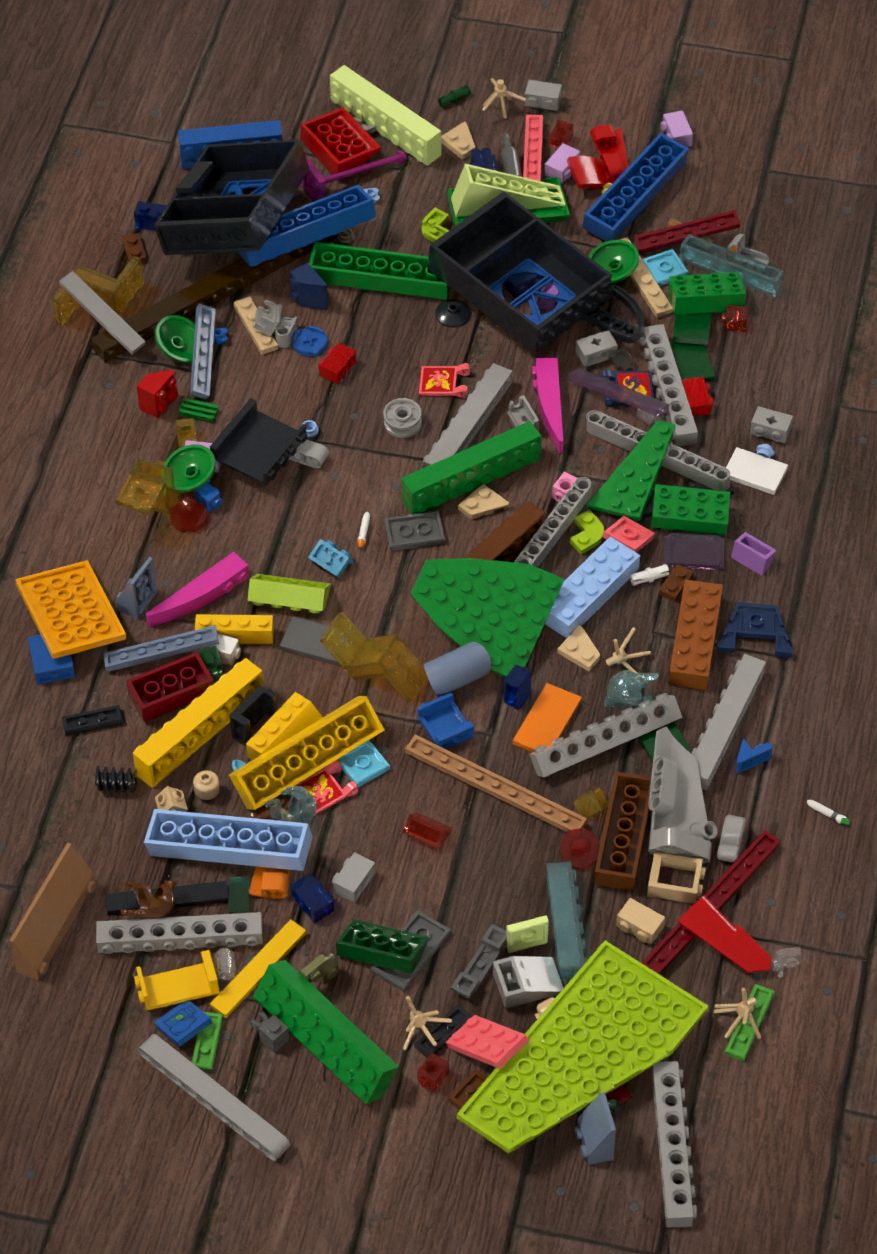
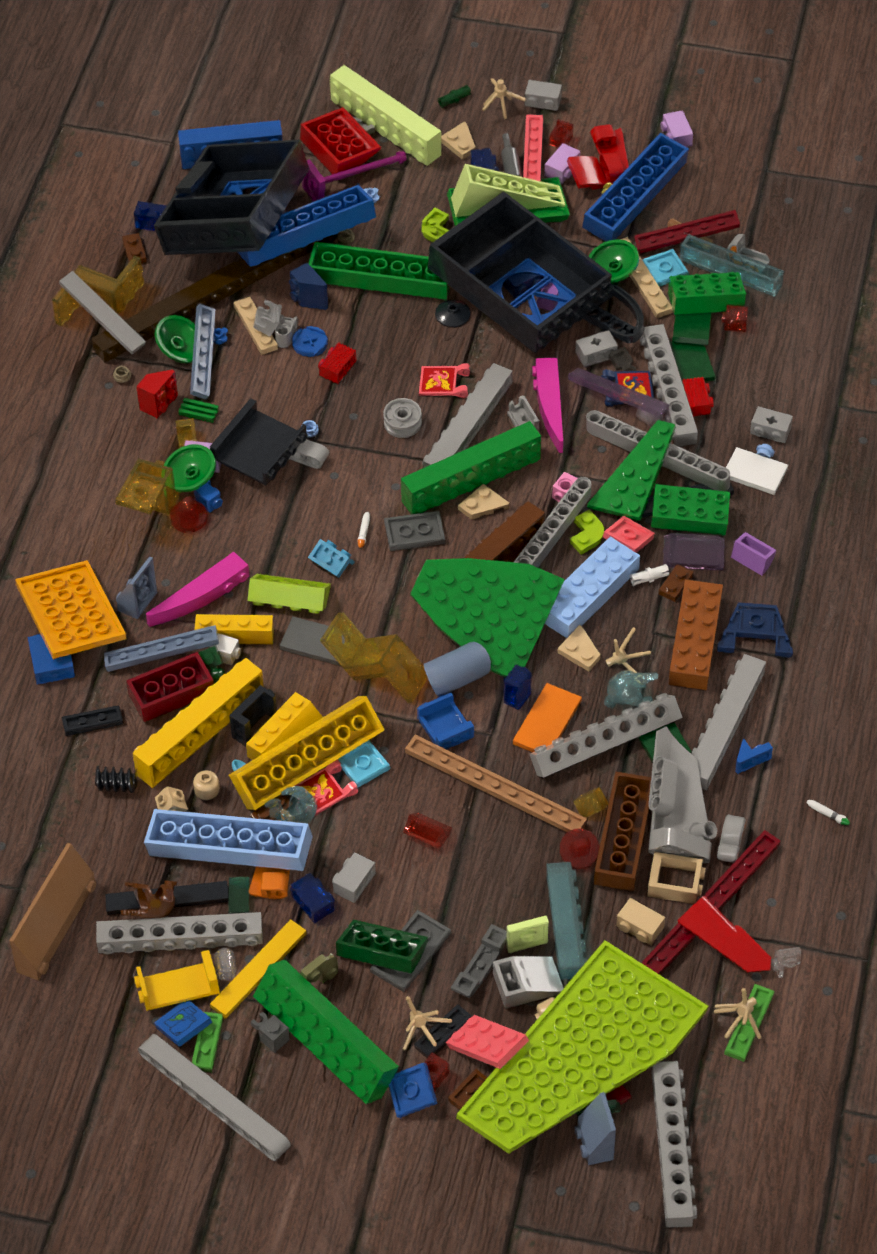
(122, 374): none -> dark tan plate
(412, 1090): none -> blue tile

